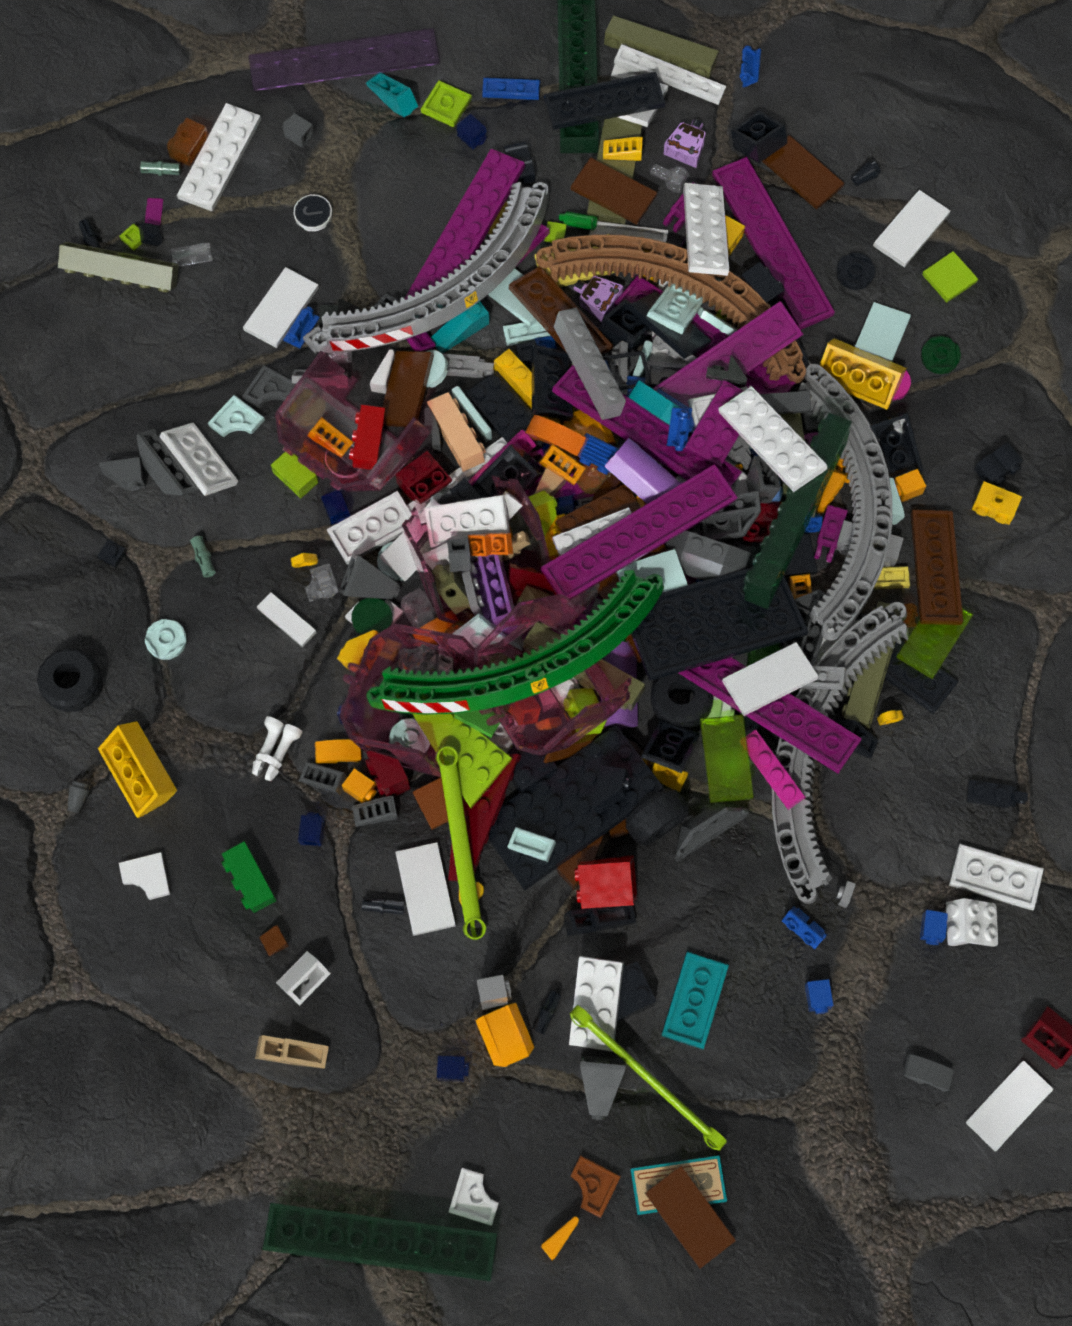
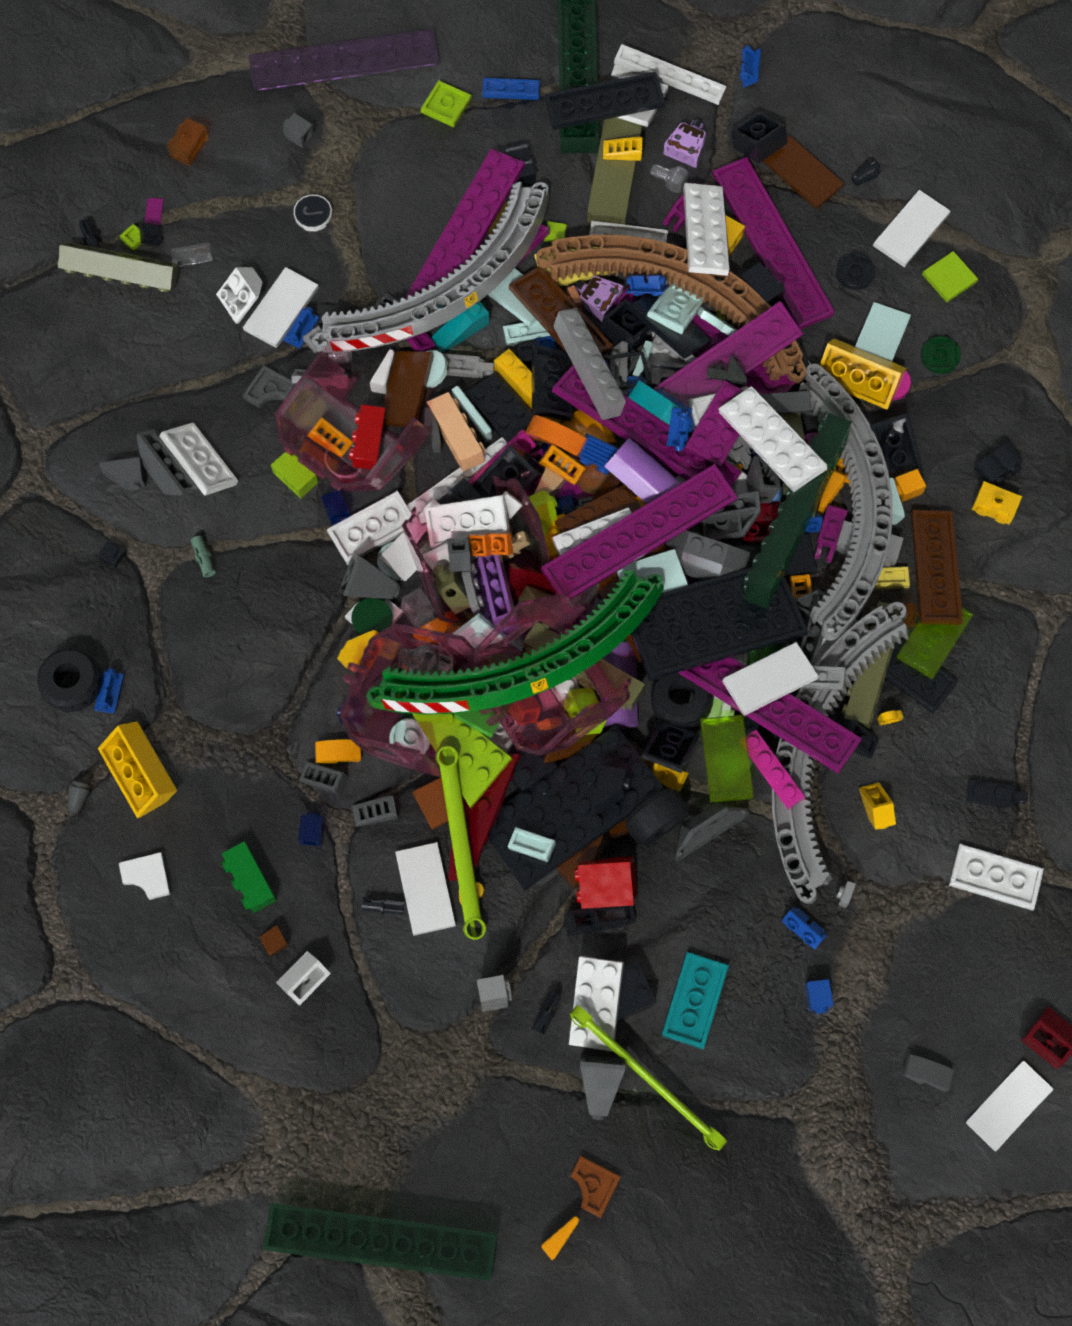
(110, 691): none -> blue hinge
(160, 168): sand green pin -> none
(165, 639): light aqua tile -> none
(219, 157): white plate -> none
(236, 417): light aqua tile -> none
(240, 292): none -> white slope
(274, 728): white piece -> none
(286, 619): white tile -> none
(291, 1052): tan slope -> none
(304, 559): yellow tile -> none
(322, 583): clear brick -> none
(359, 786): light orange brick -> none
(389, 774): dark red slope -> none
(393, 94): teal slope -> none
(422, 478): dark red slope -> none
(452, 1068): clear blue brick -> none
(471, 131): clear blue brick -> none
(471, 1199): white tile -> none
(505, 1035): light orange slope -> none
(574, 296): none -> nougat plate
(579, 220): green cylinder -> none
(613, 191): reddish brown tile -> none
(638, 286): none -> blue hinge
(661, 45): olive brick -> none
(690, 1216): reddish brown tile -> none
(704, 1173): tile -> none
(878, 806): none -> yellow slope
(933, 927): blue brick -> none
(971, 922): white bracket -> none

